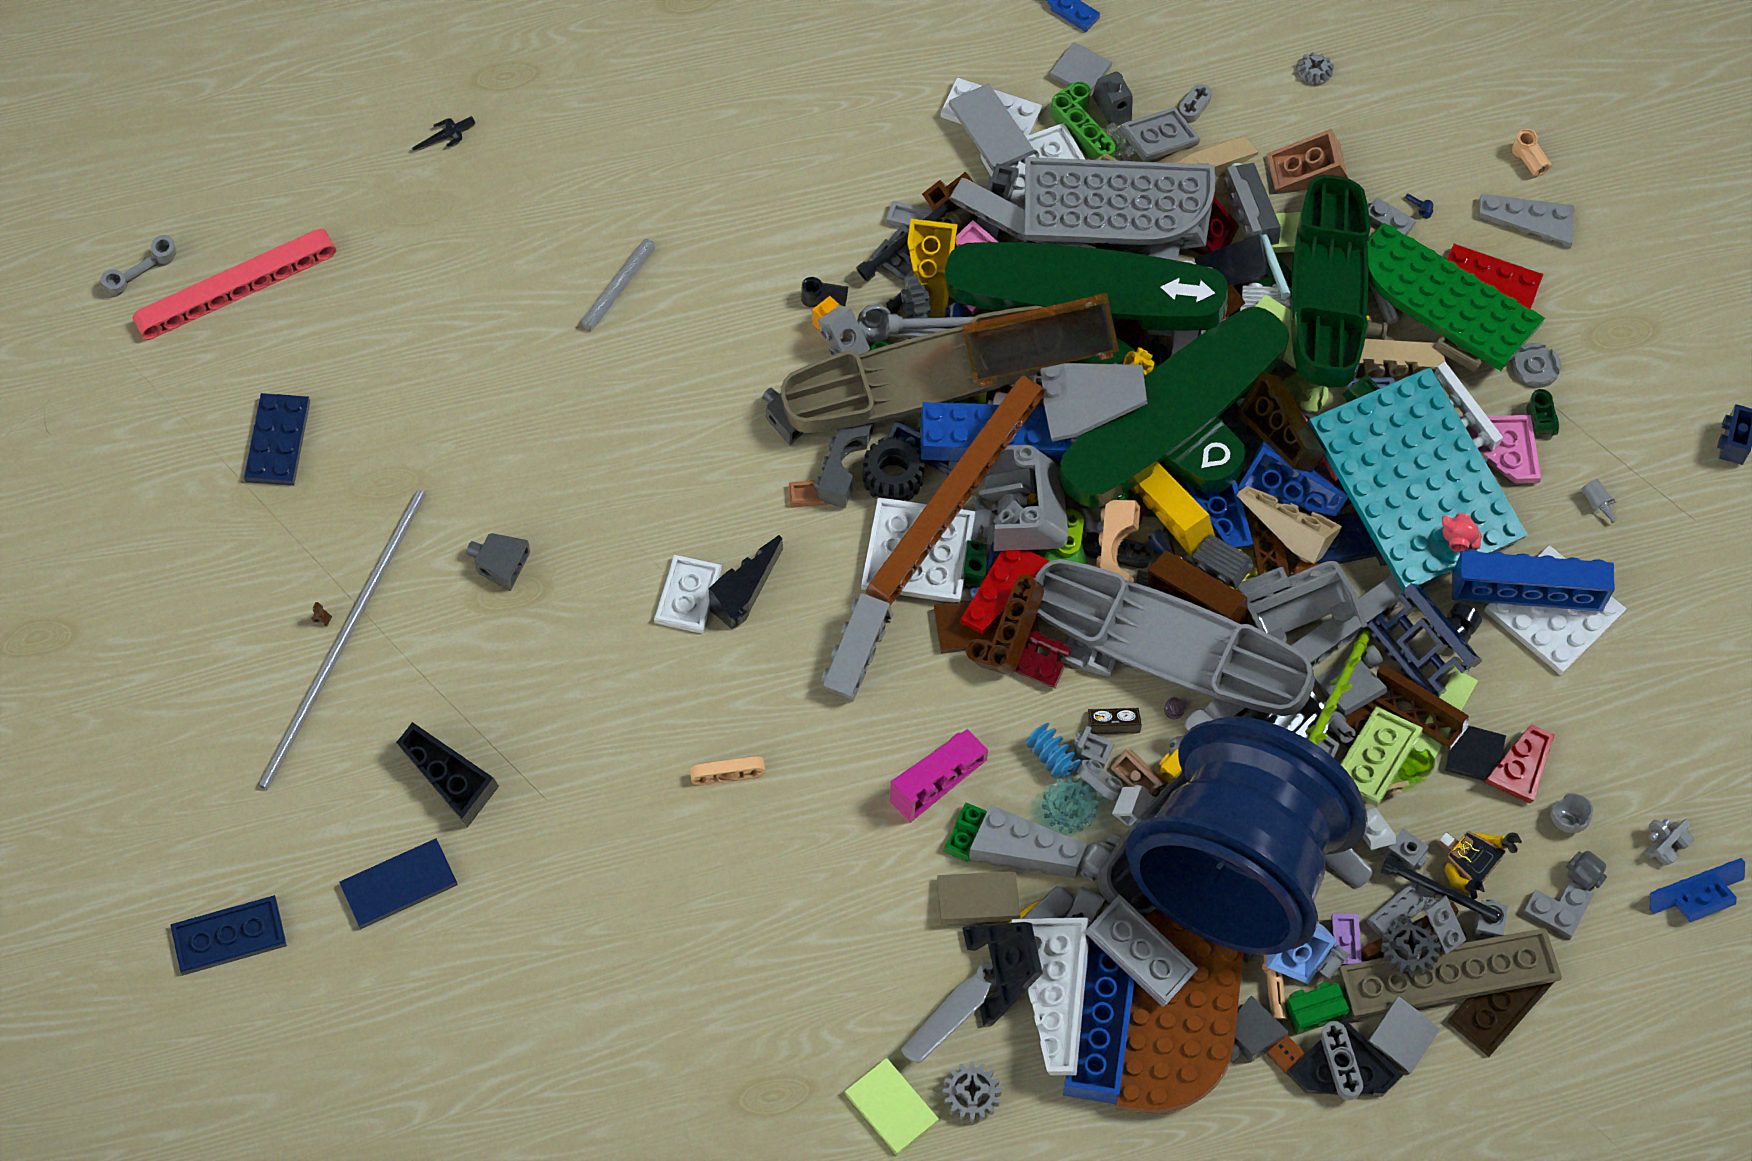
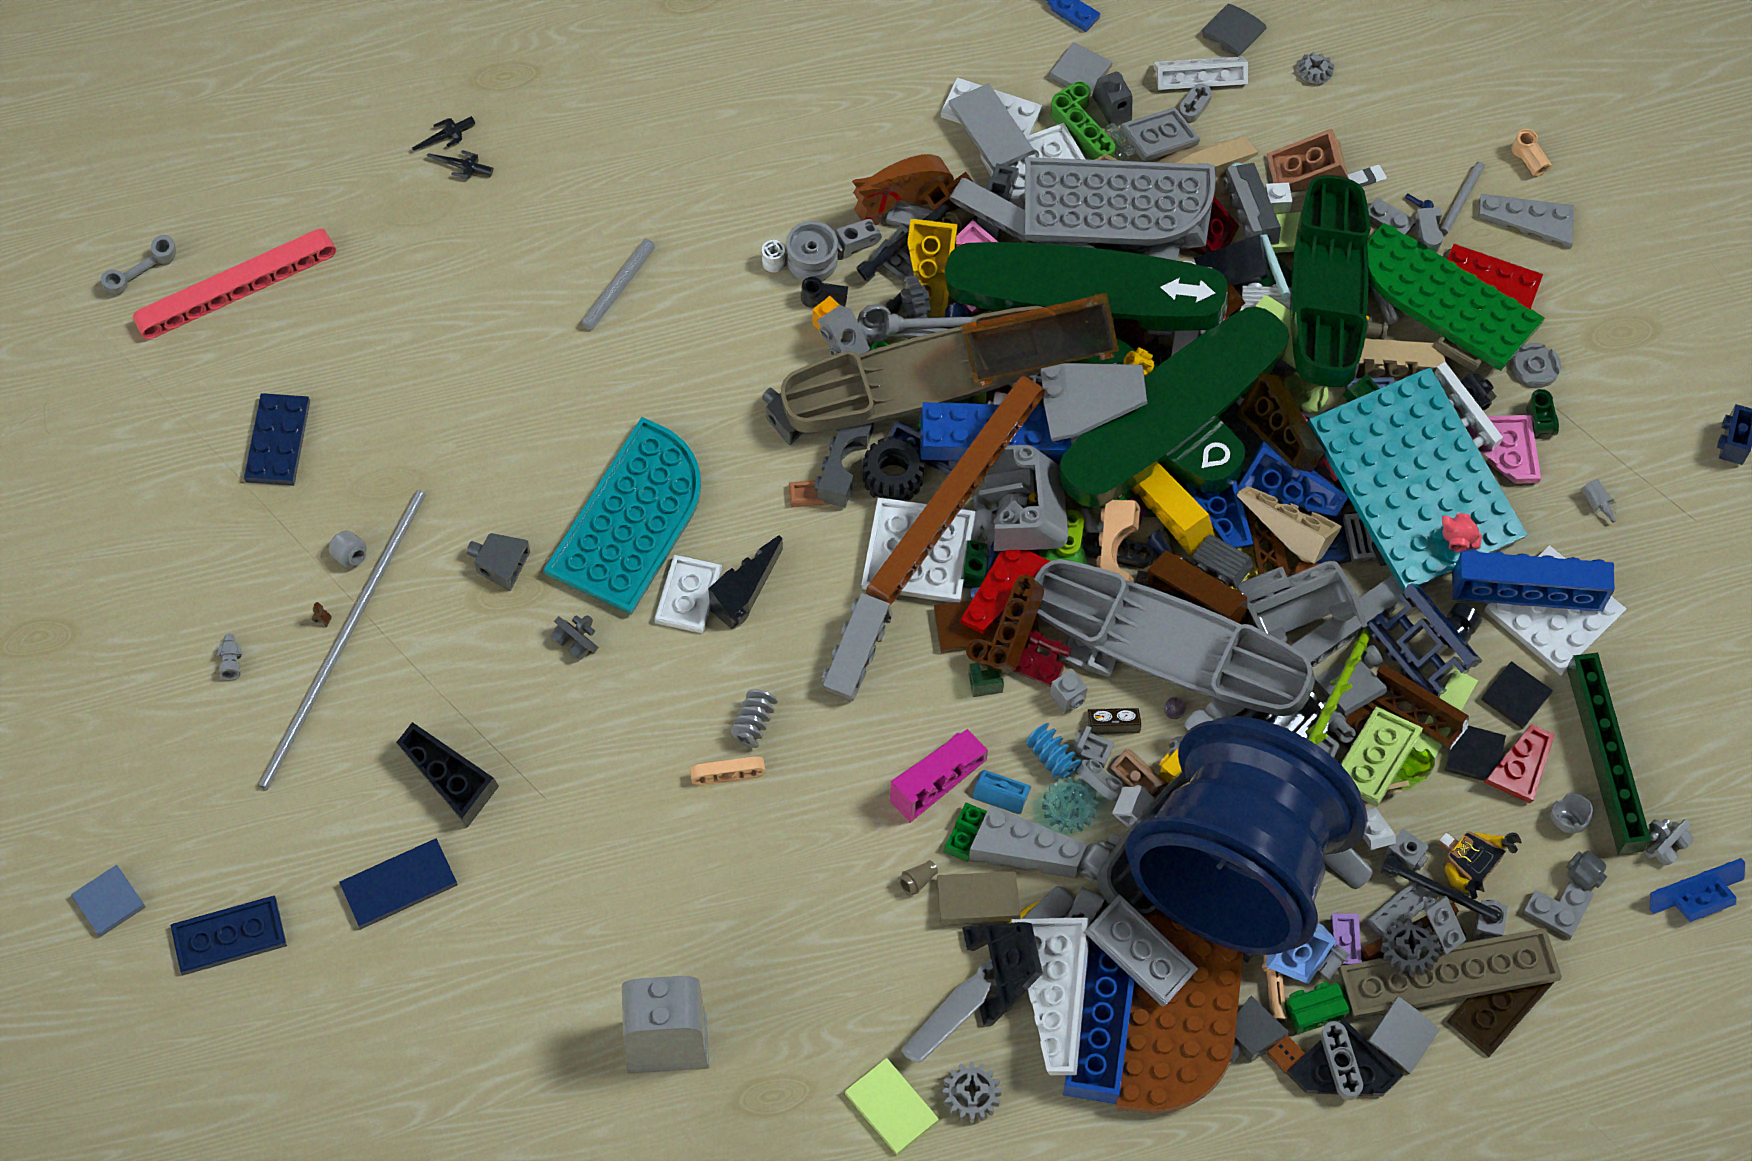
(108, 900): none -> sand blue tile
(229, 650): none -> light grey piece
(347, 549): none -> light grey head
(468, 165): none -> black piece
(582, 644): none -> dark grey hips
(631, 519): none -> teal plate
(664, 1024): none -> light grey piece
(751, 715): none -> light grey piece
(773, 256): none -> white wheel
(812, 250): none -> light grey wheel
(857, 236): none -> light grey leg
(897, 182): none -> dark orange animal
(917, 877): none -> dark tan cone
(985, 681): none -> clear green panel
(1001, 791): none -> dark azure slope
(1068, 691): none -> light grey brick
(1206, 71): none -> white fence
(1234, 29): none -> dark grey slope
(1279, 197): none -> white brick
(1363, 556): none -> light grey tile
(1368, 175): none -> white sticker
(1427, 227): none -> light grey leg
(1462, 197): none -> light grey bar
(1479, 389): none -> black brick
(1517, 695): none -> black tile
(1608, 754): none -> dark green brick

